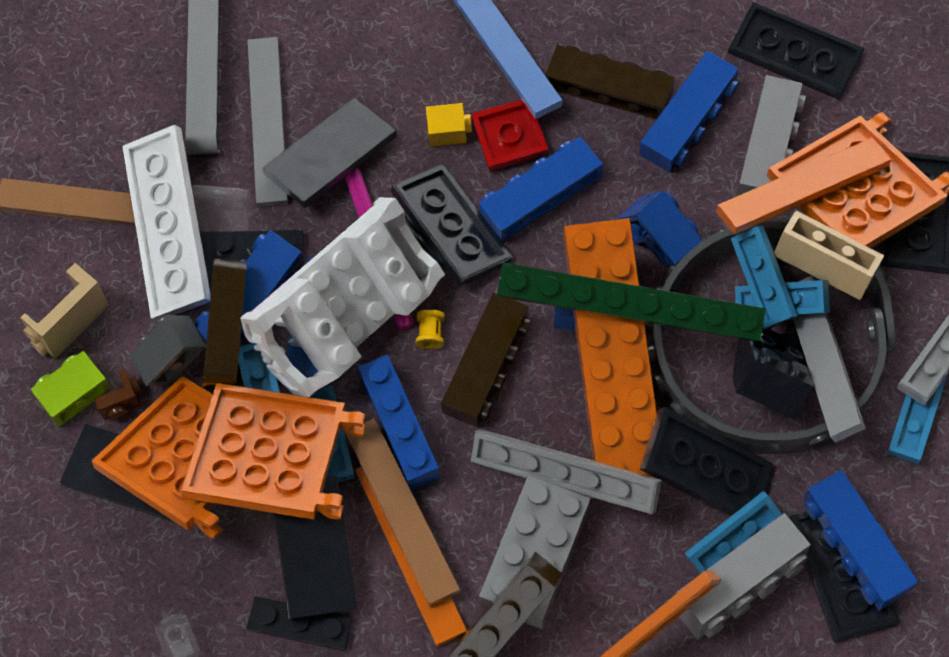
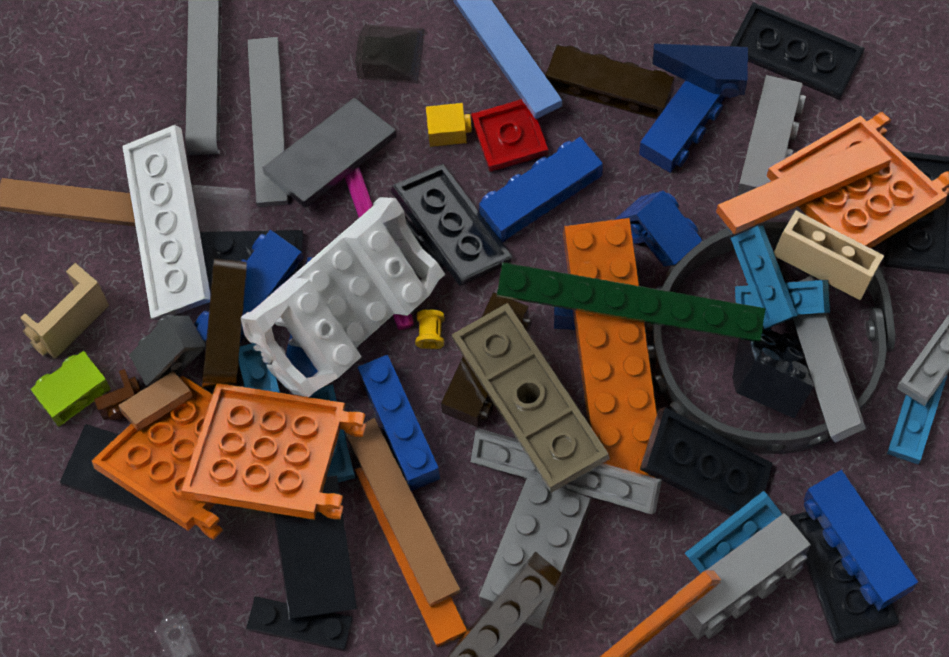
(155, 401): none -> medium nougat tile
(389, 53): none -> clear smoke slope
(530, 397): none -> dark tan plate
(709, 67): none -> dark blue slope

